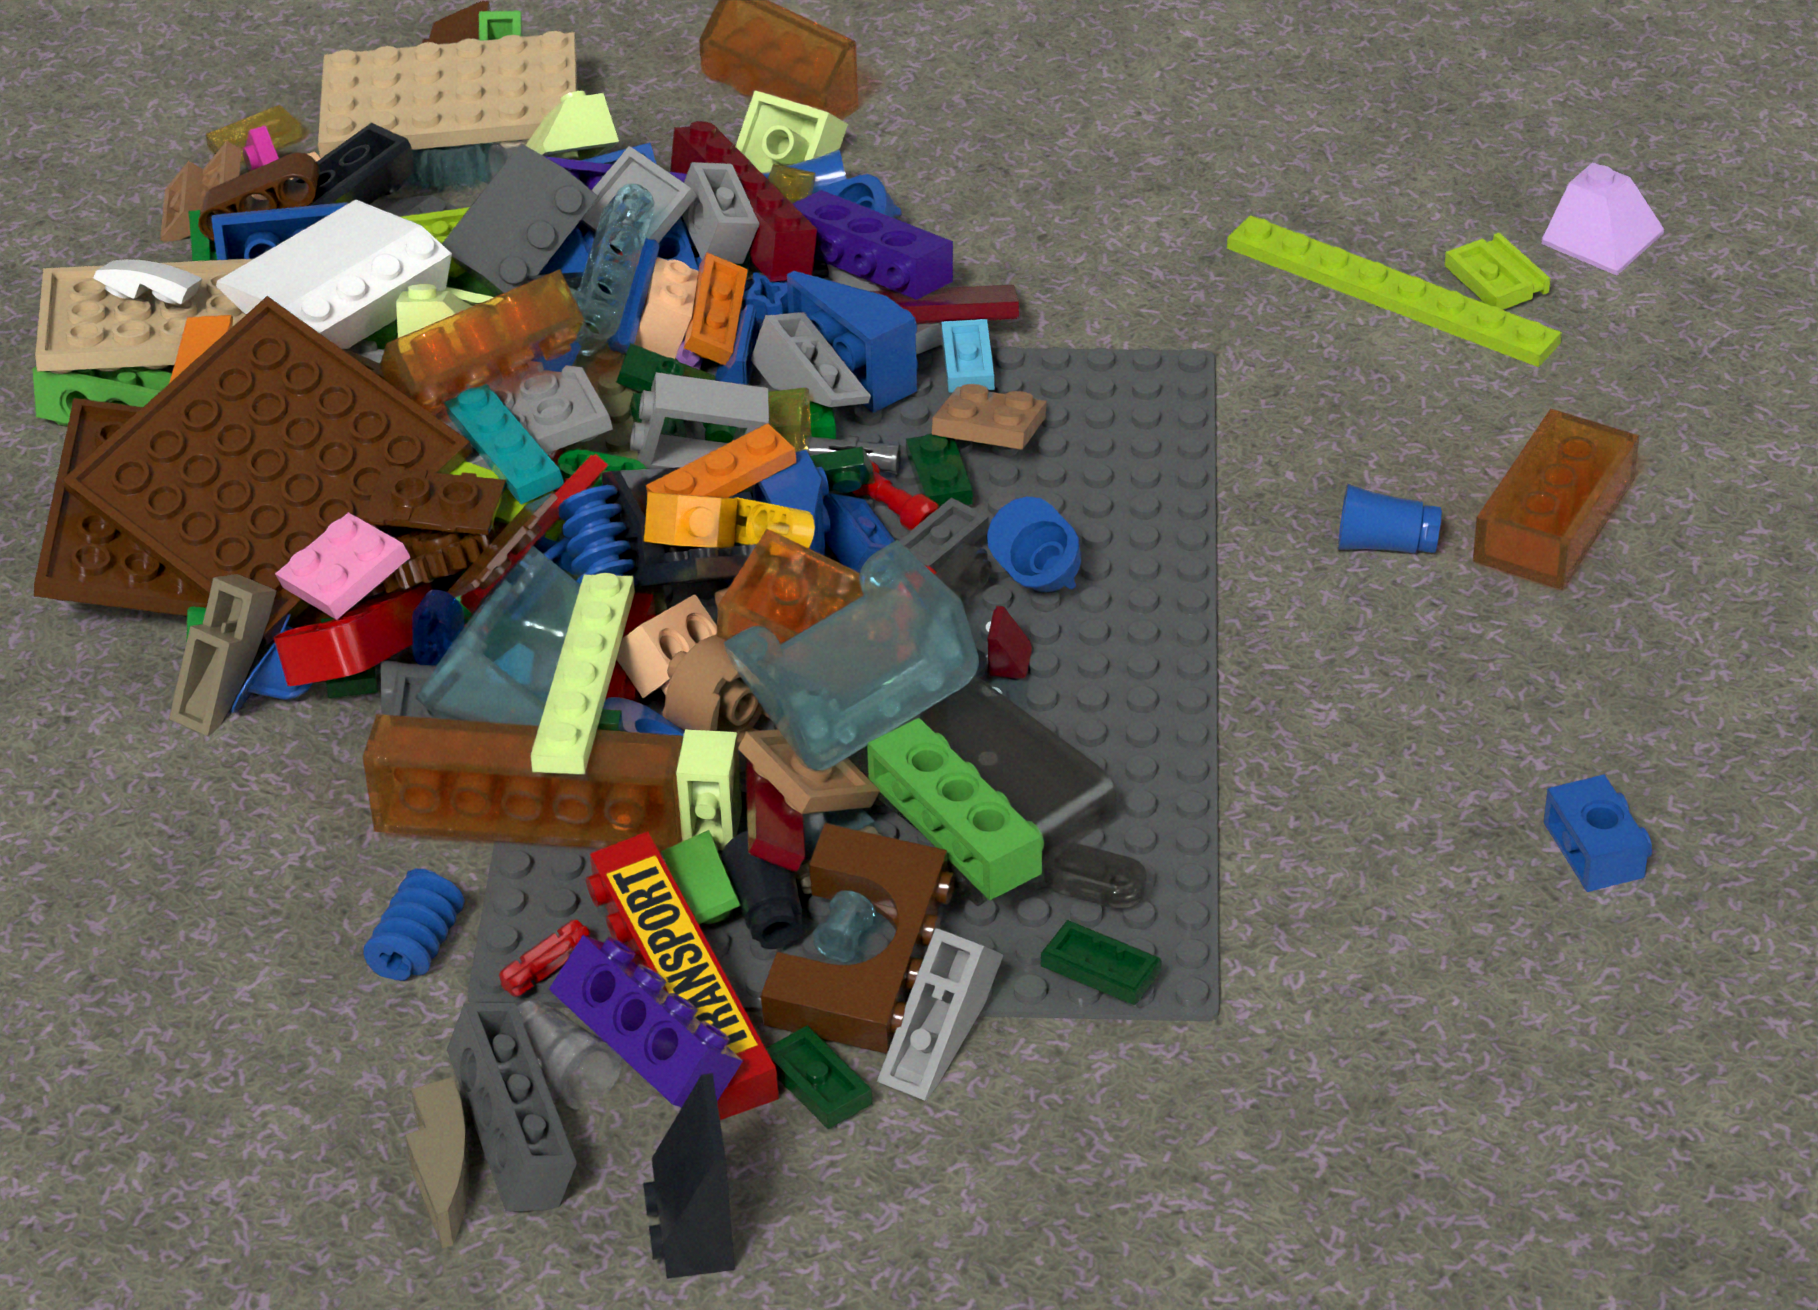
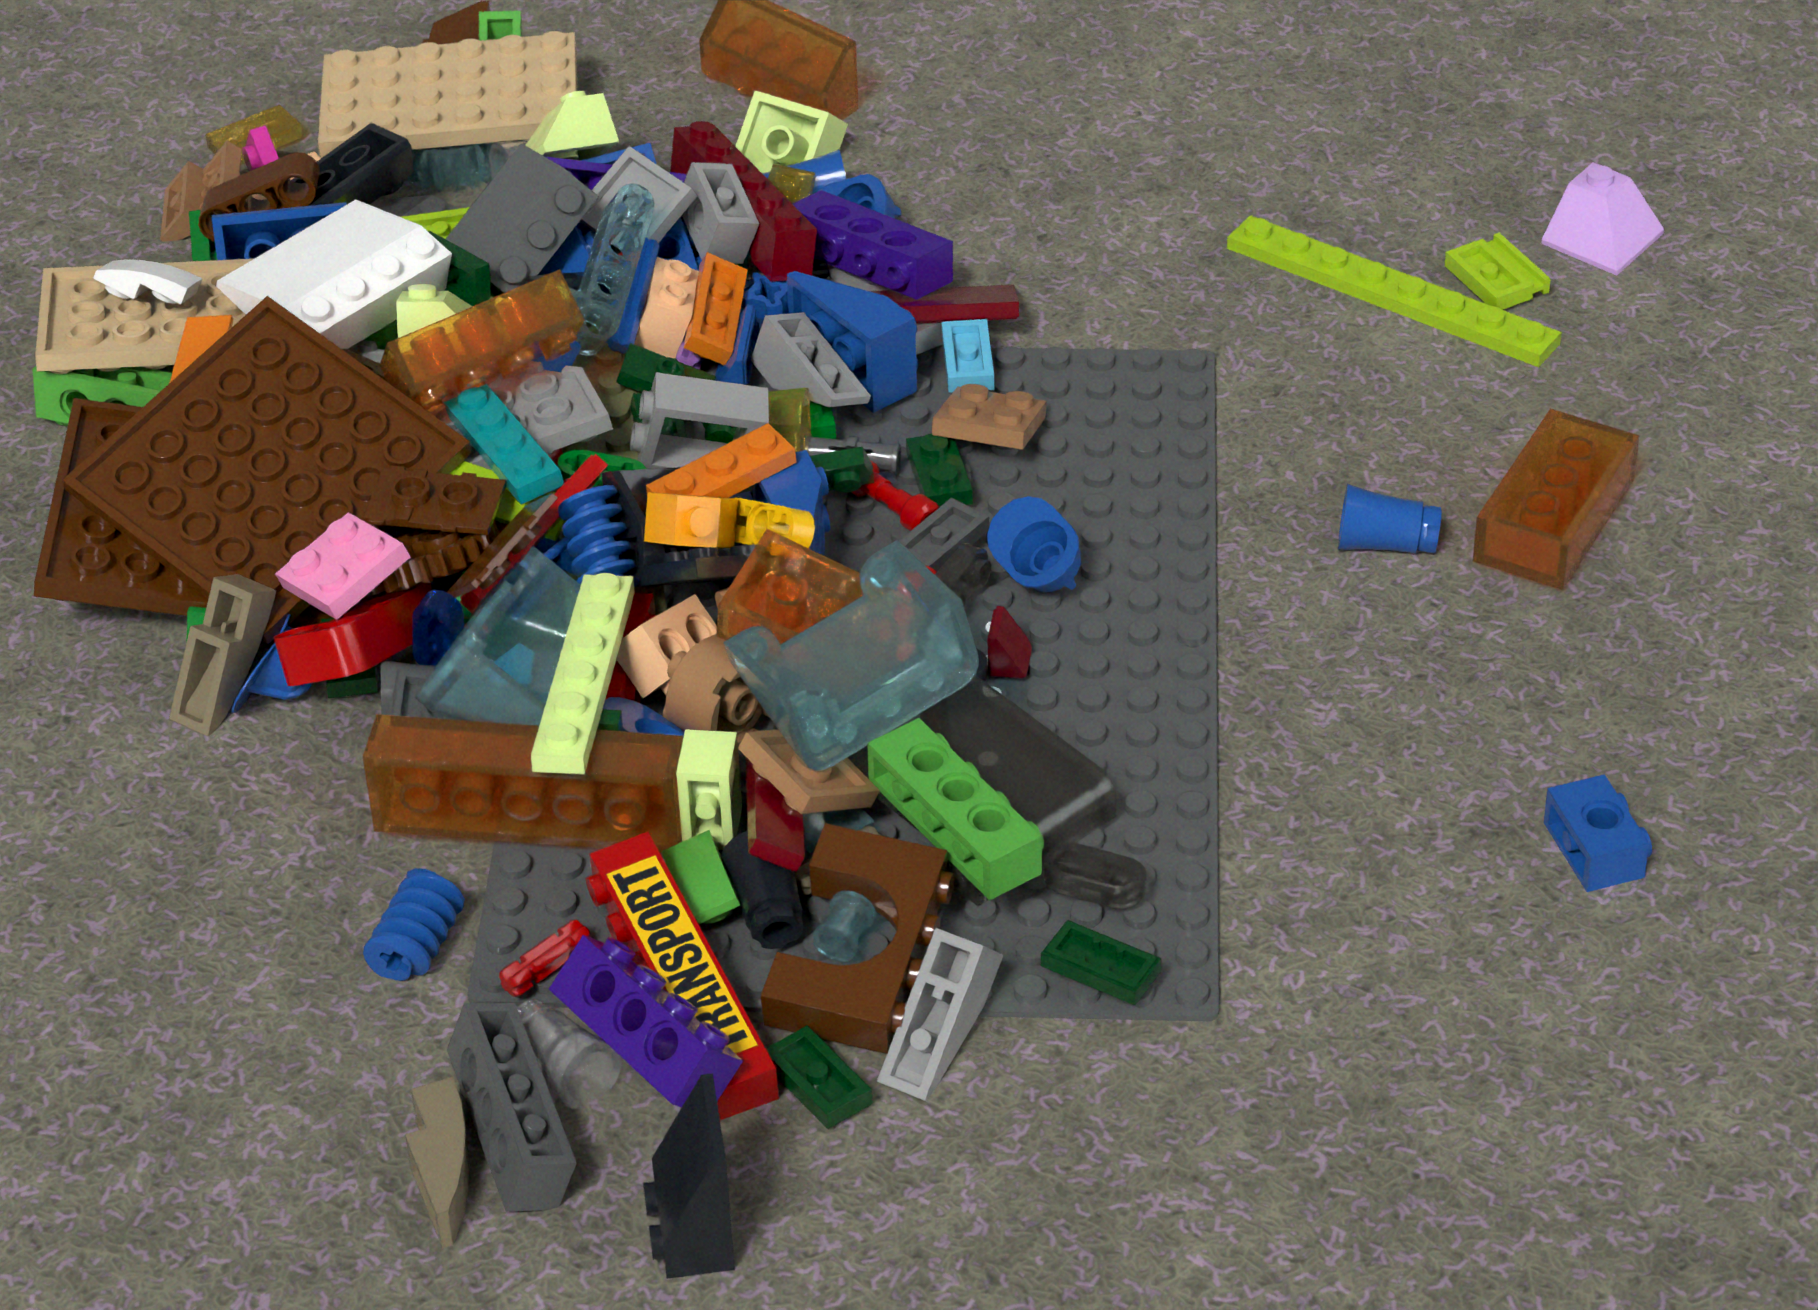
(468, 274): none -> dark green plate
(854, 530): blue slope -> none

